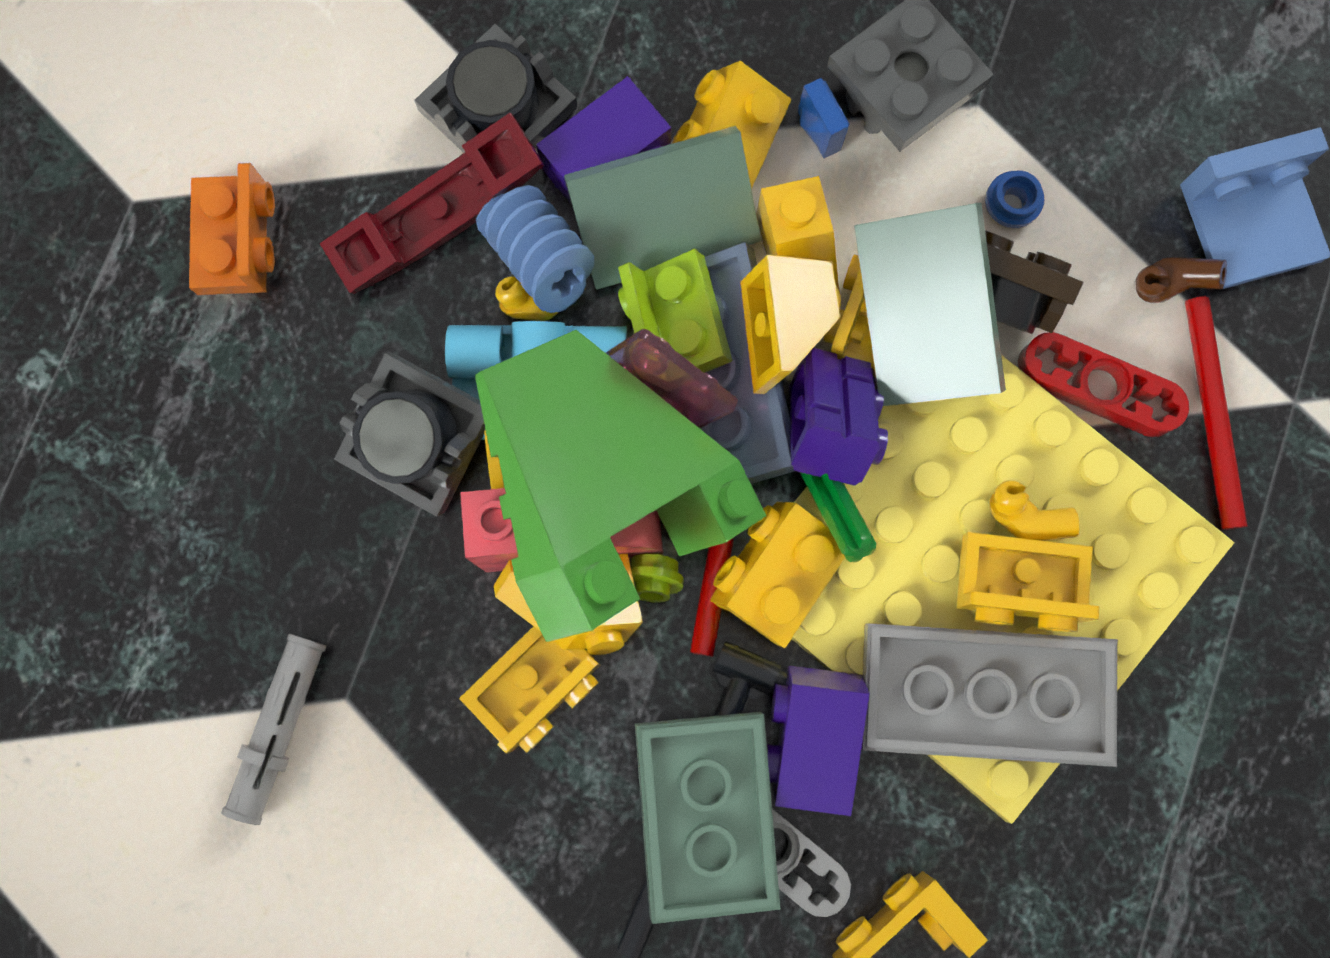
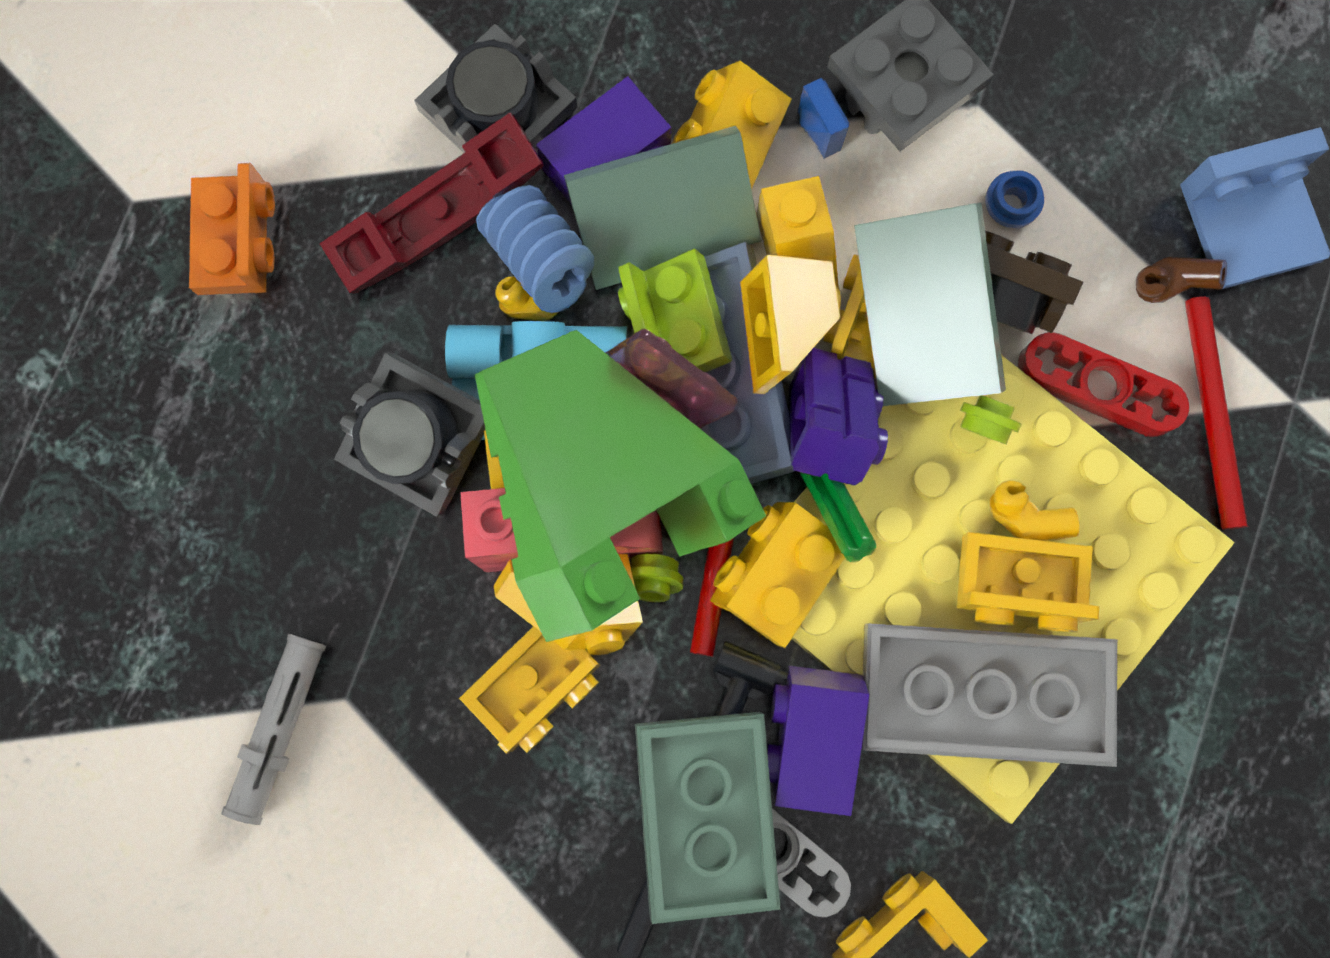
(990, 419): none -> lime plate

